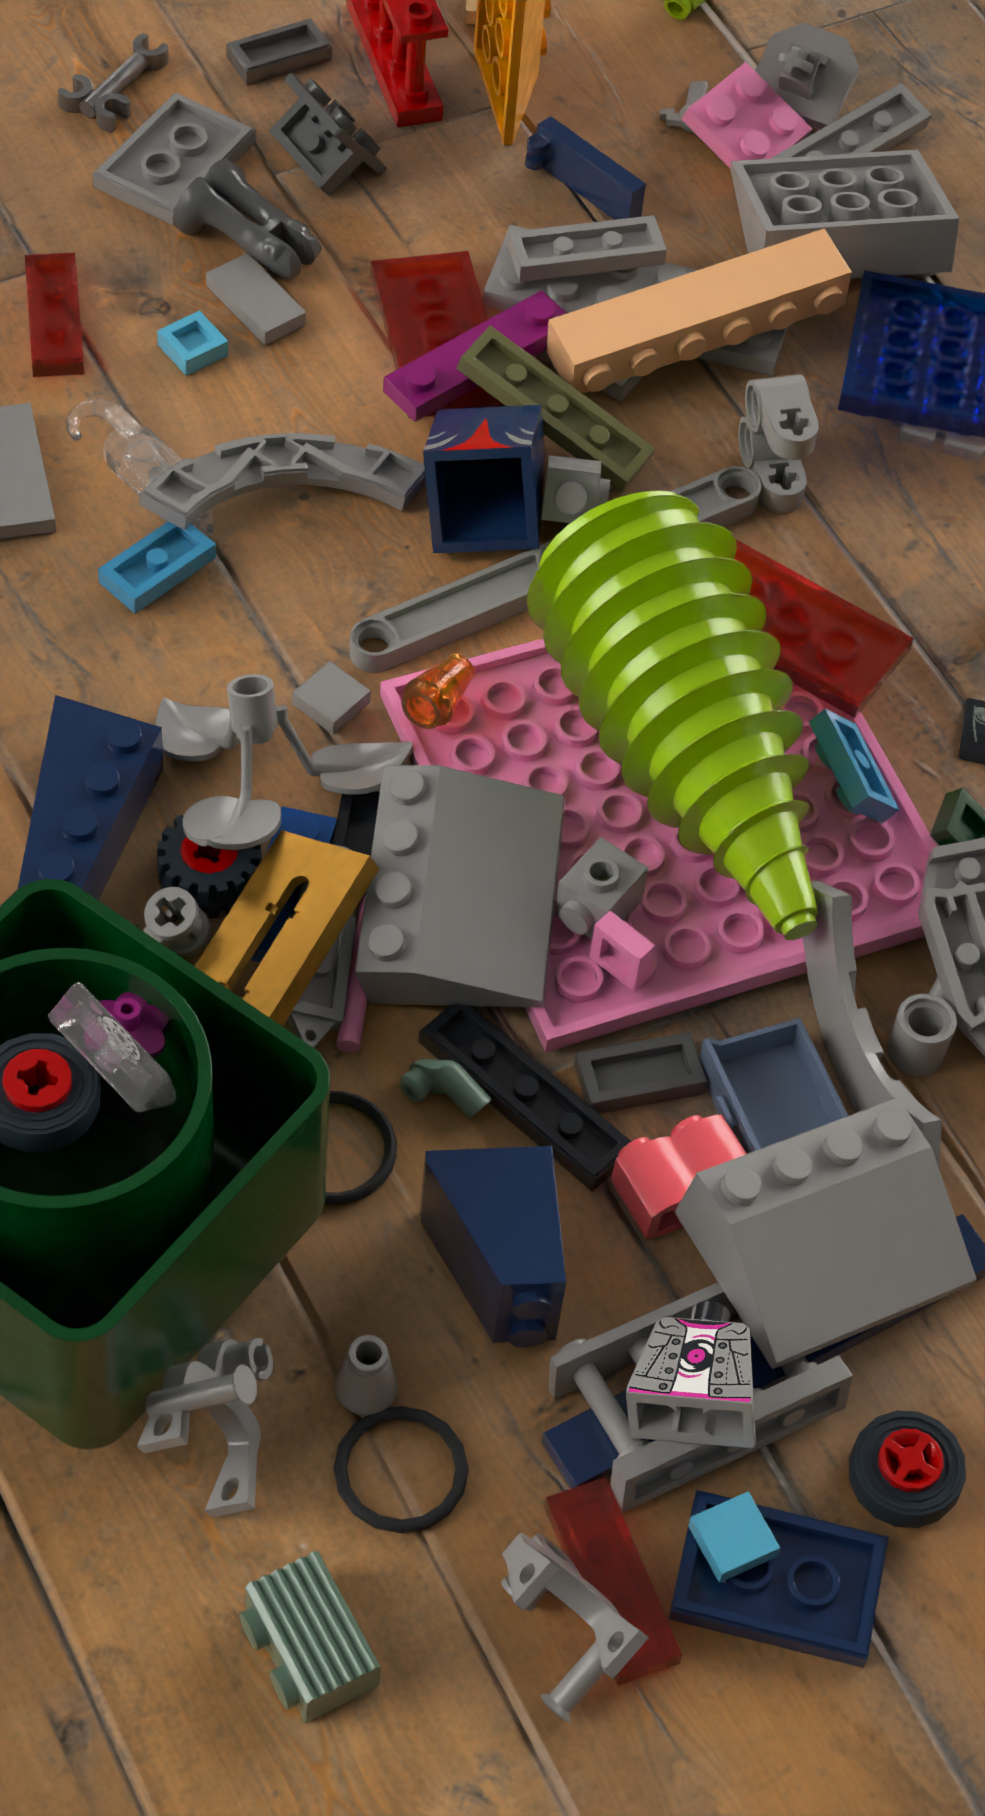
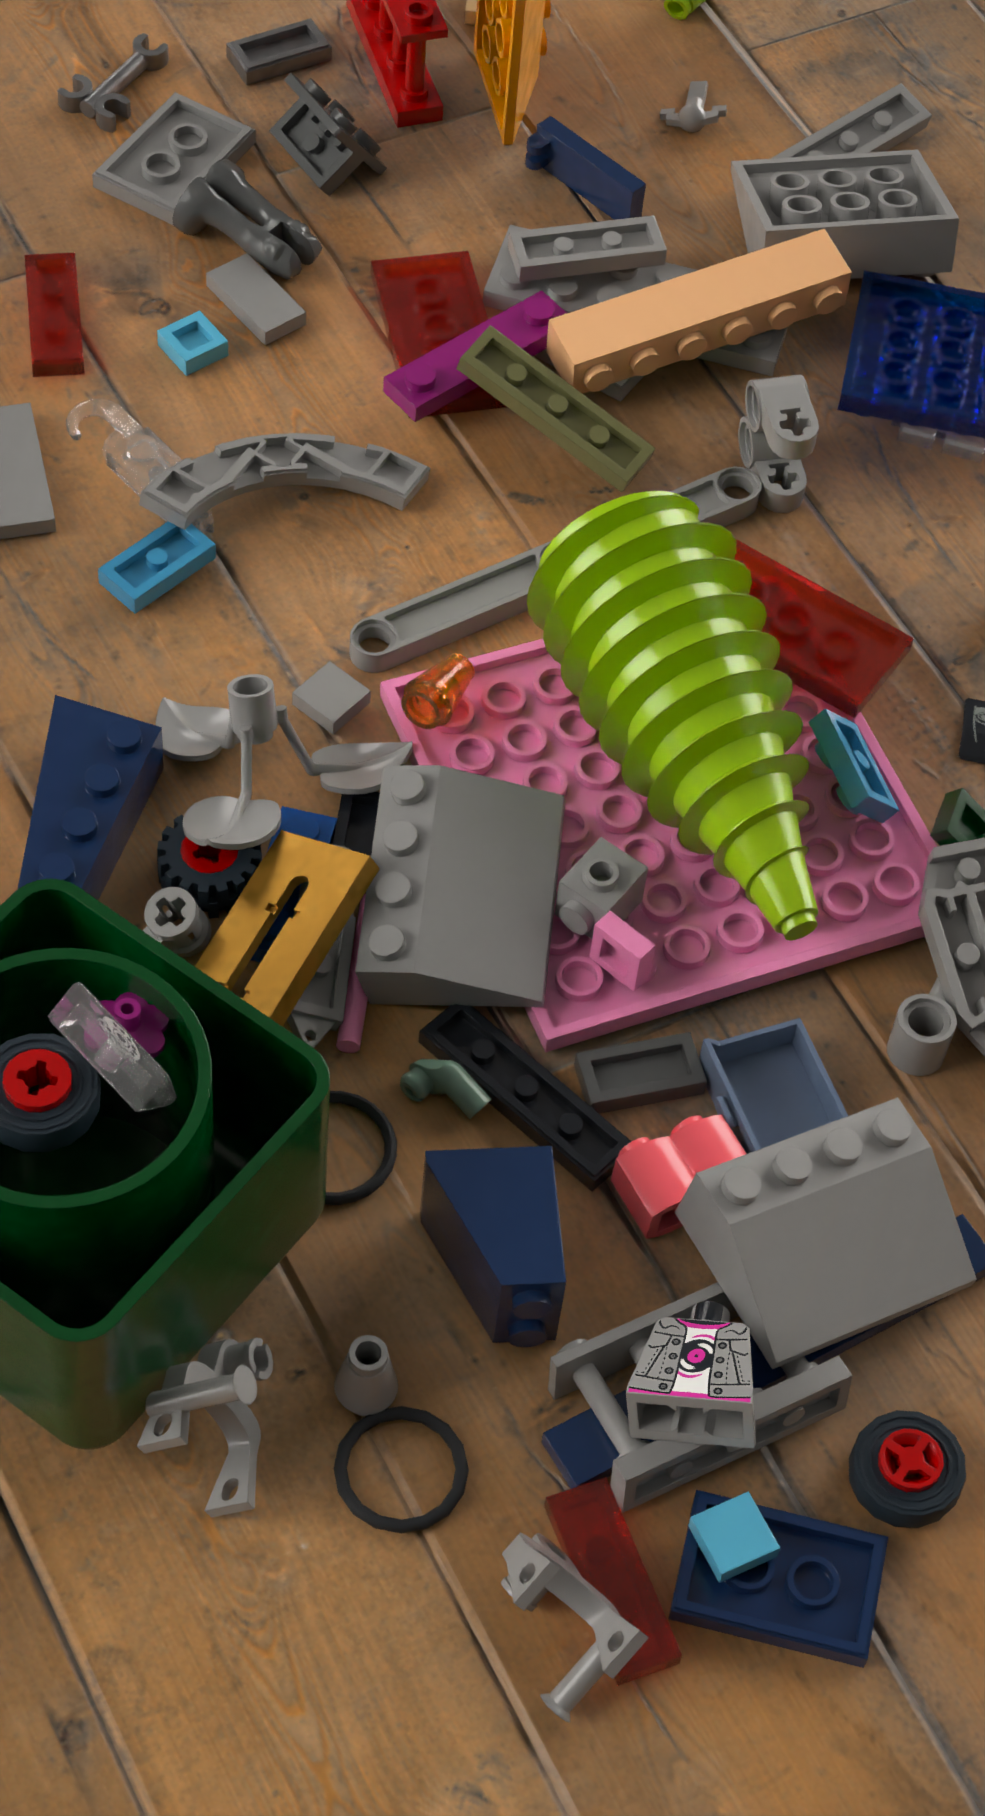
(309, 1637): sand green brick -> none
(485, 478): dark blue slope -> none
(572, 488): light grey brick -> none
(745, 119): bright pink plate -> none
(810, 71): light grey piece -> none
(845, 1028): light grey tile -> none

